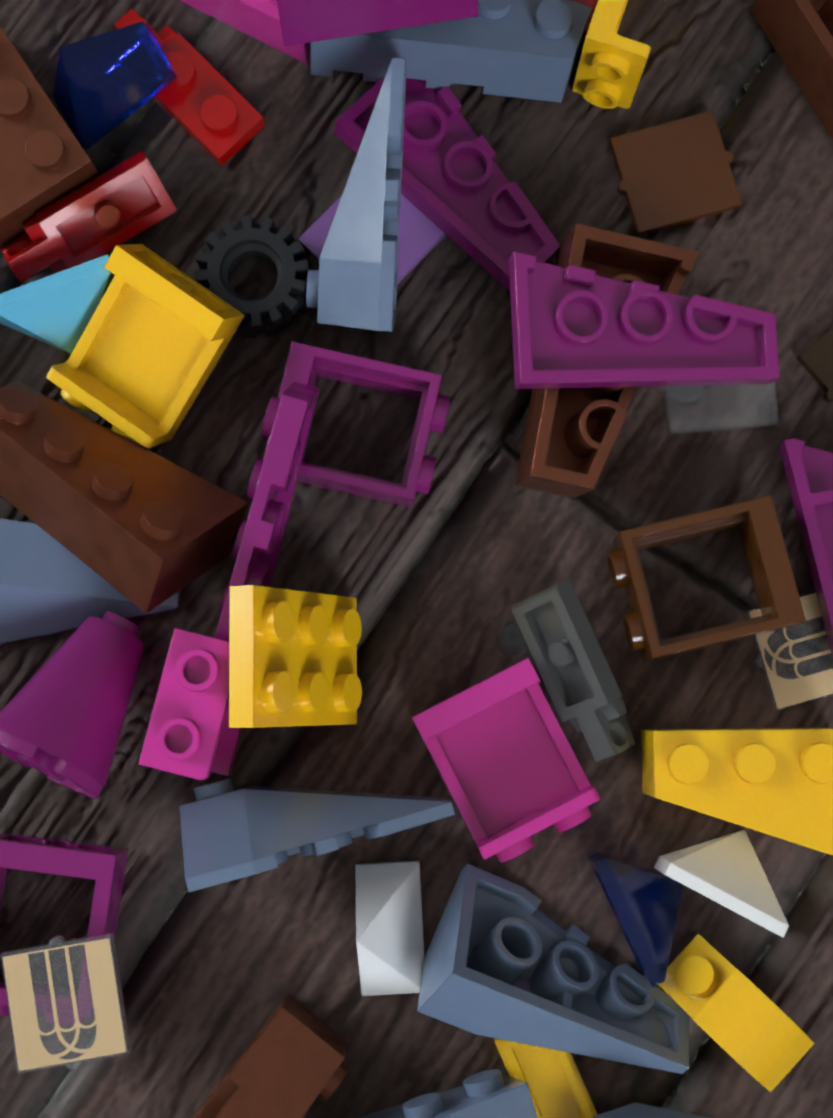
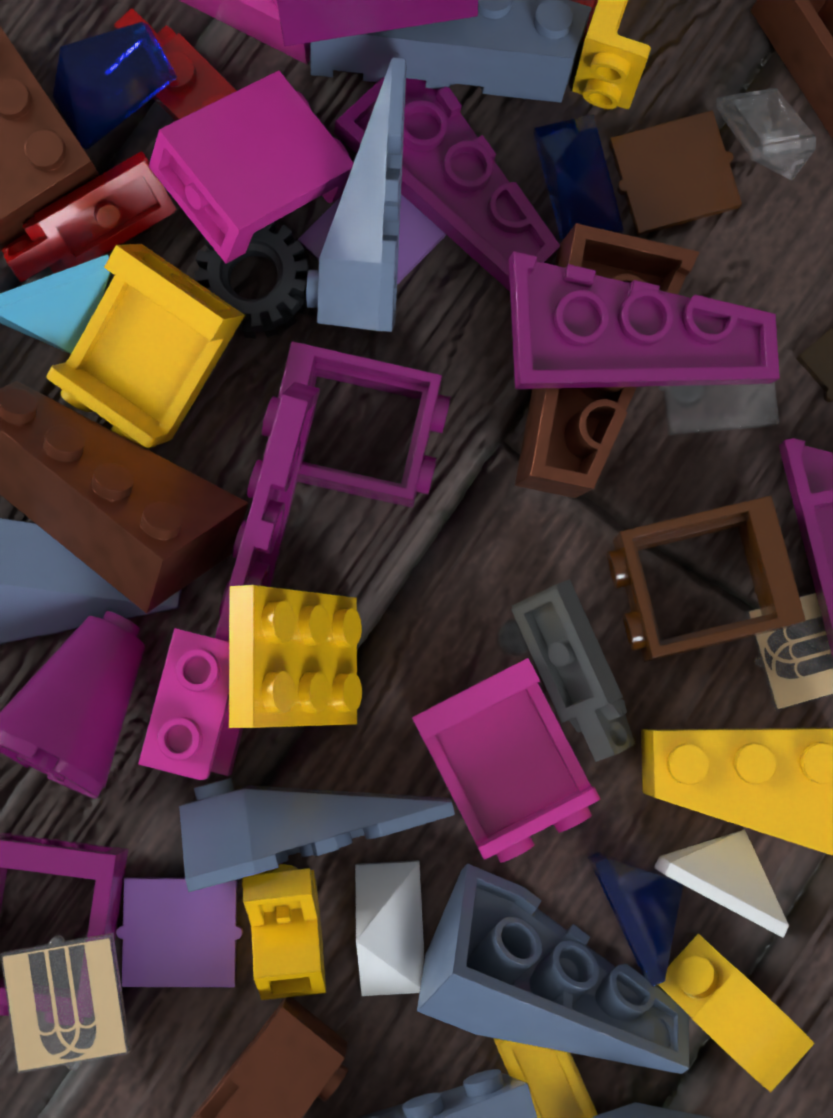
(178, 934): none -> medium lavender piece
(249, 162): none -> dark pink panel
(285, 932): none -> yellow brick
(577, 175): none -> clear blue slope
(769, 130): none -> clear slope

